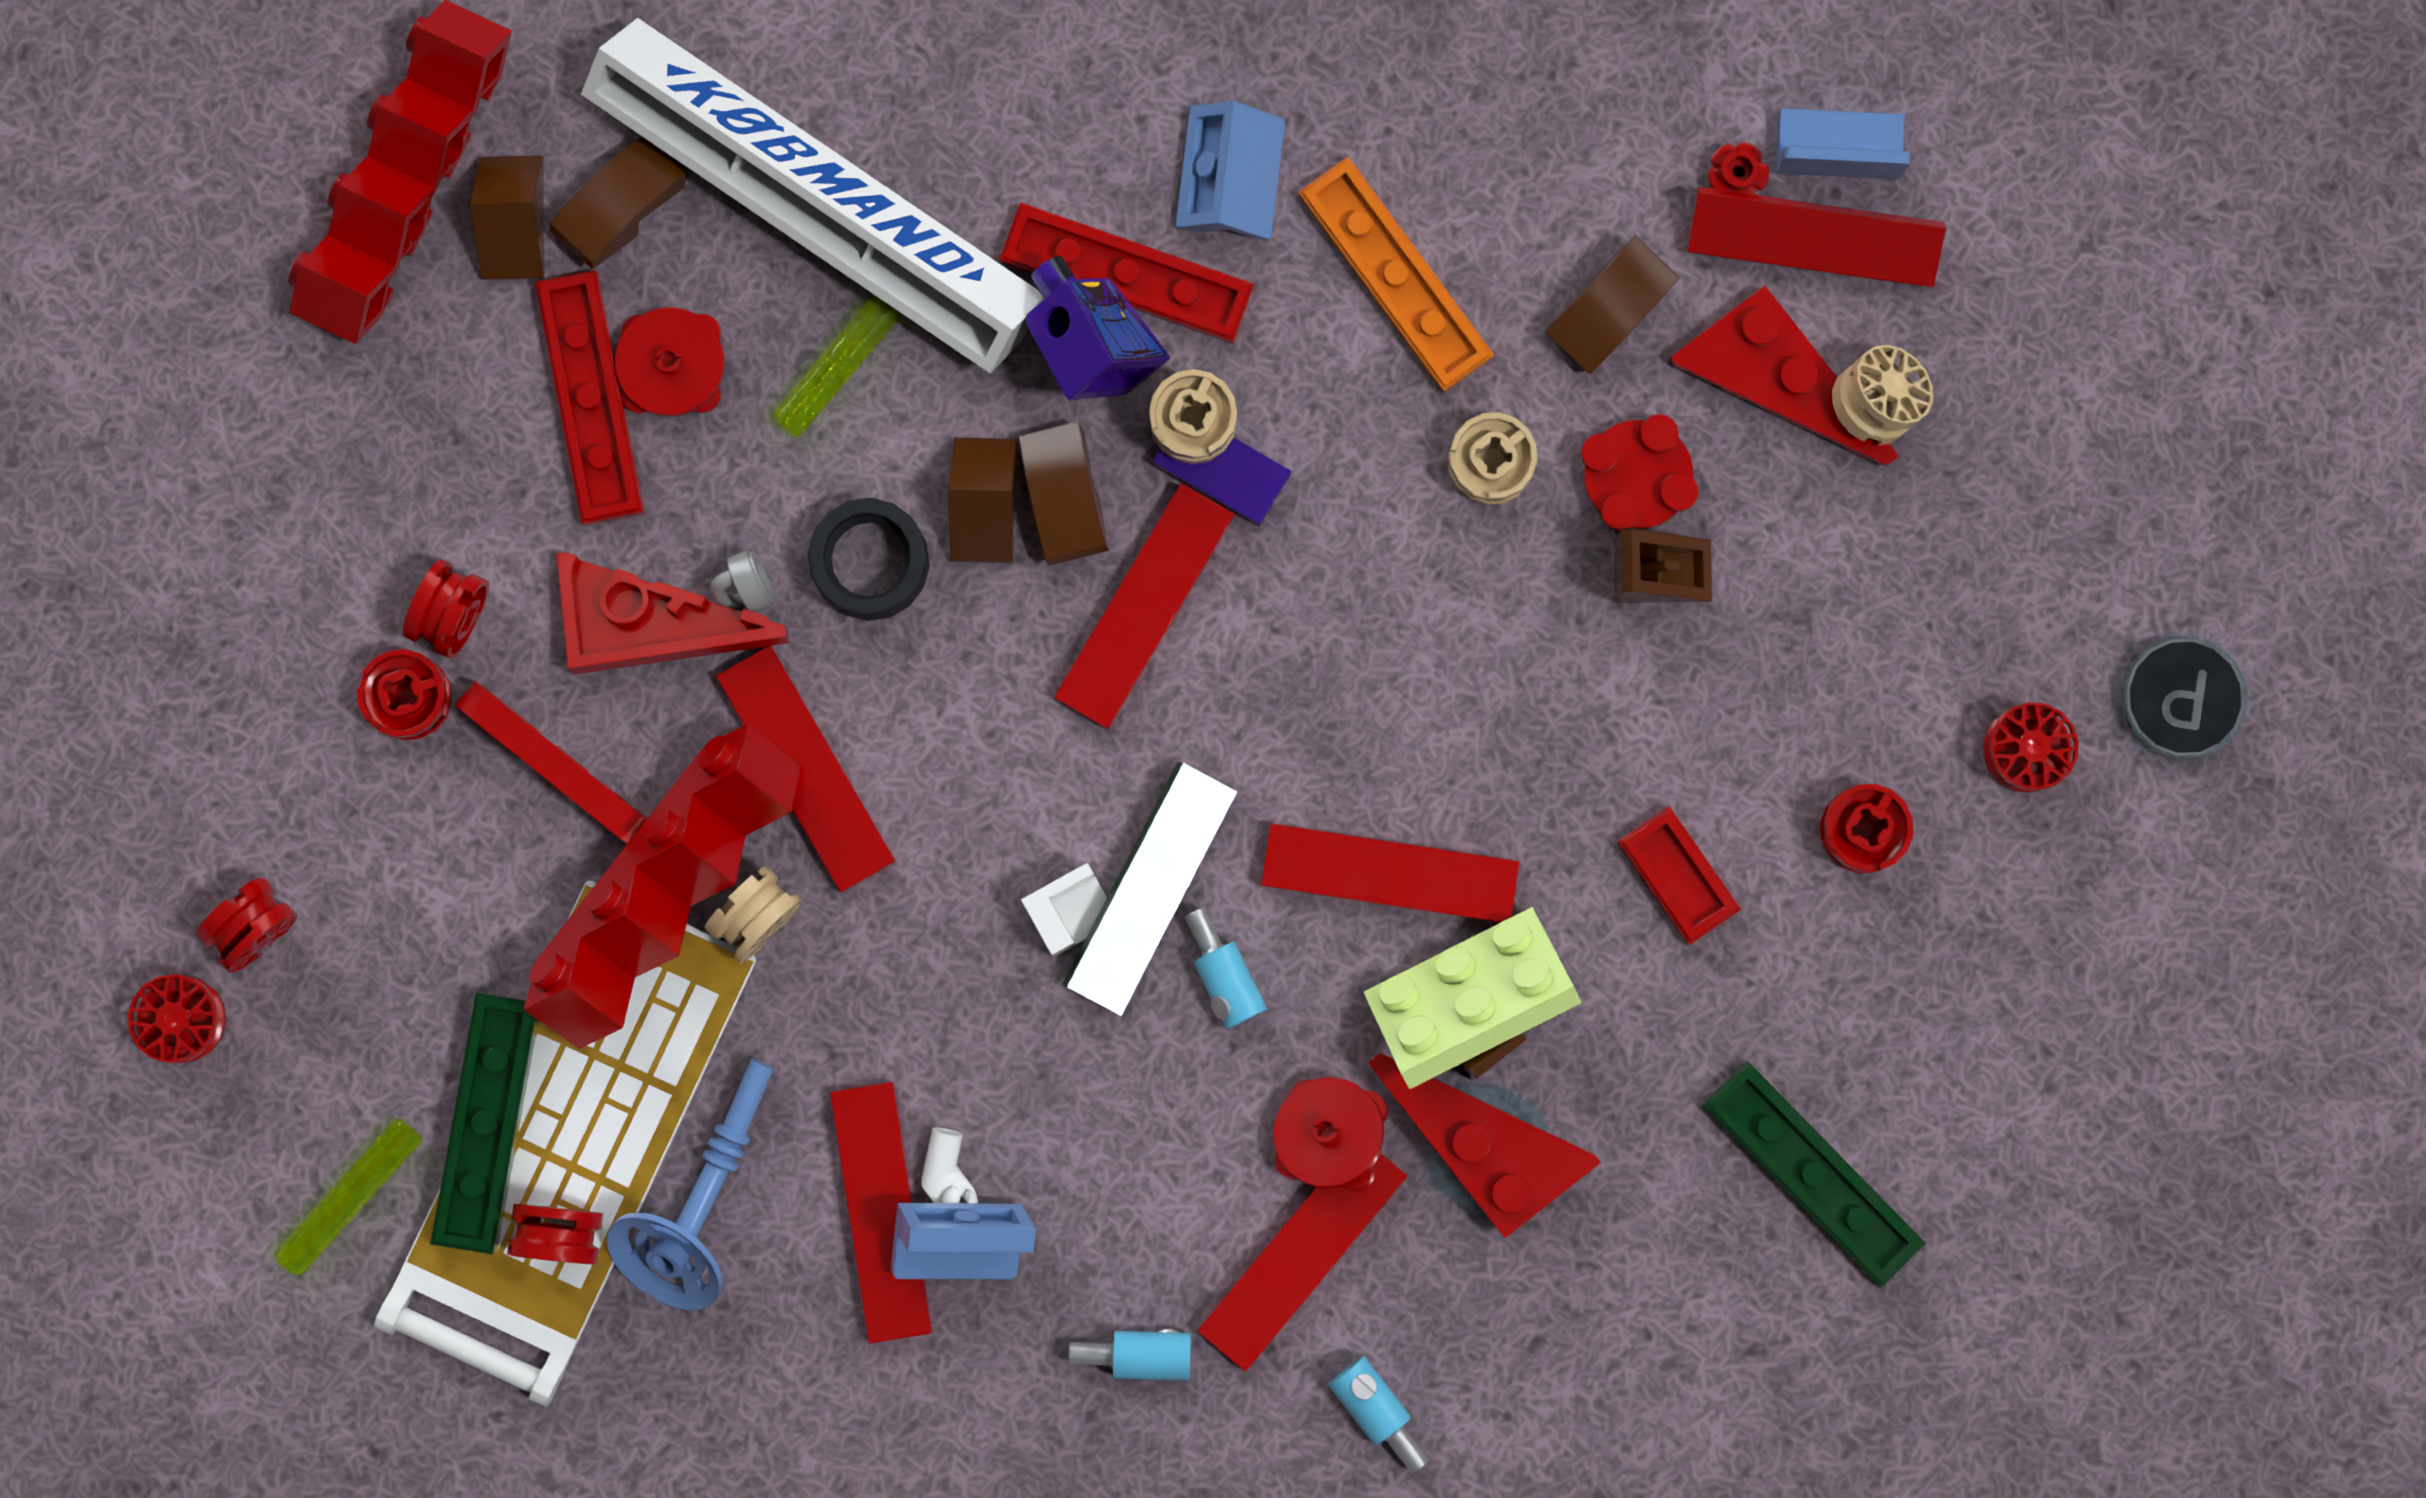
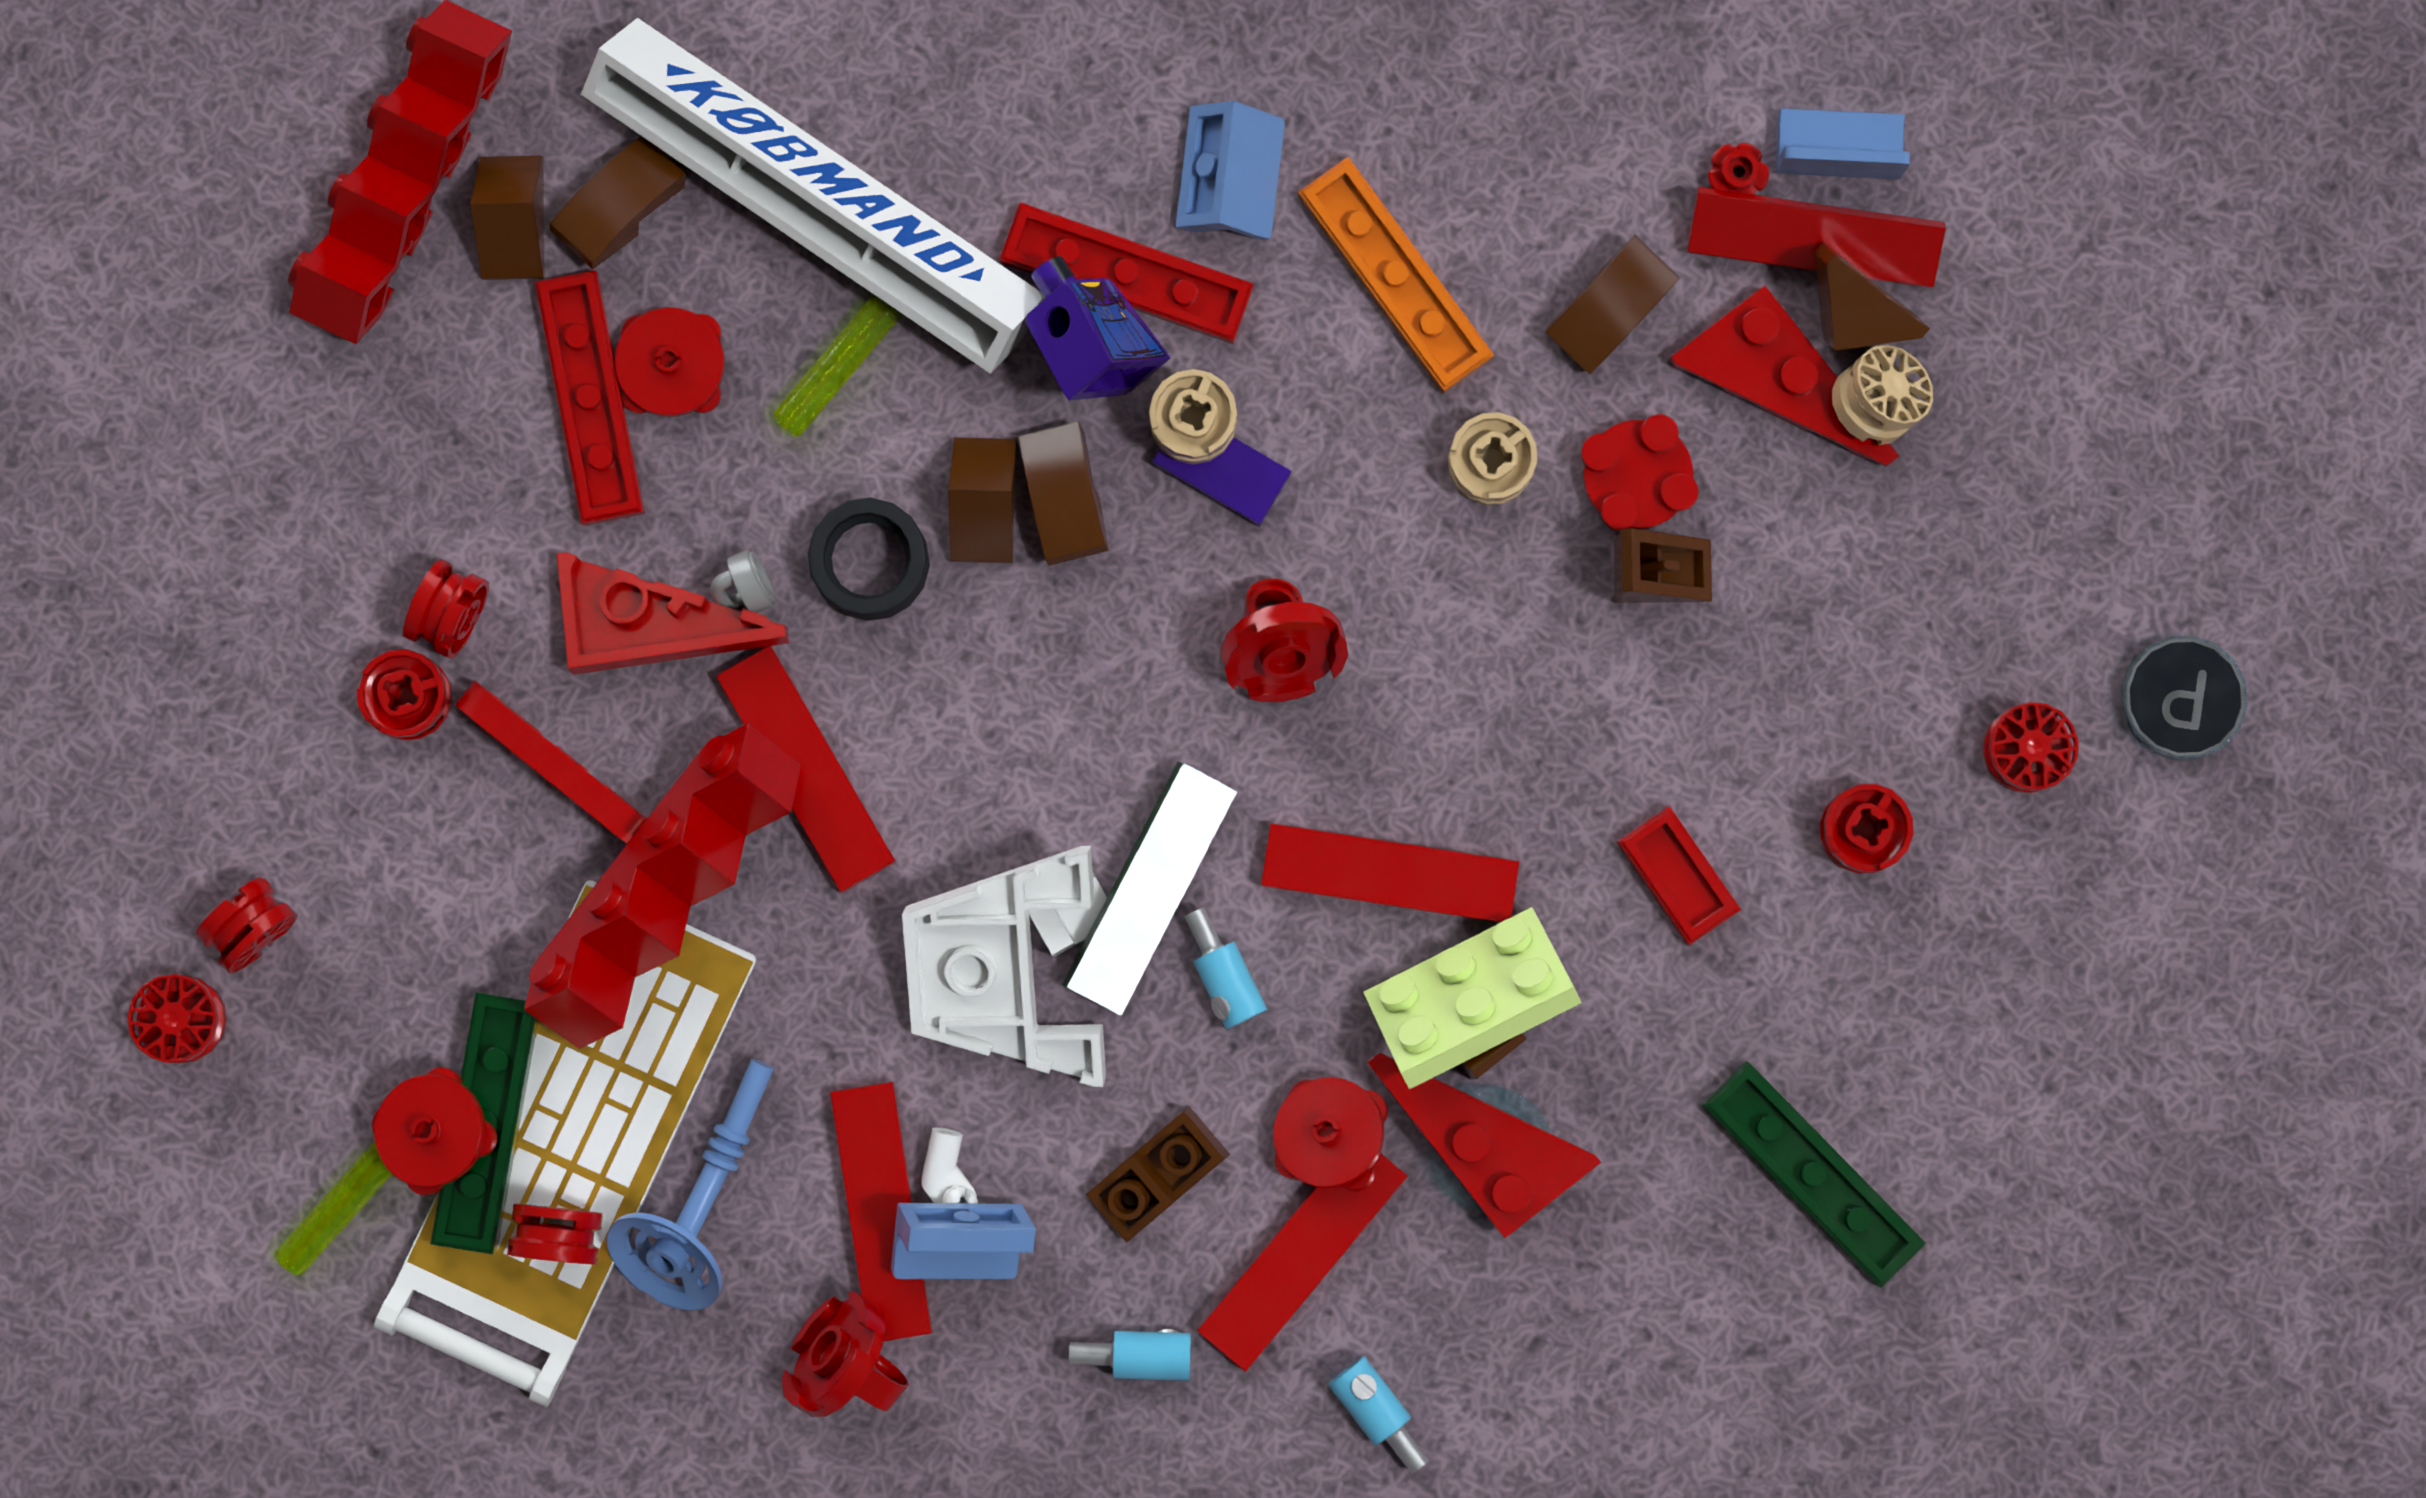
(431, 1131): none -> red piece
(753, 914): tan wheel -> none
(842, 1359): none -> red tile
(975, 967): none -> white wing
(1144, 606): red tile -> none
(1158, 1174): none -> reddish brown slope
(1283, 645): none -> red tile
(1857, 309): none -> reddish brown slope

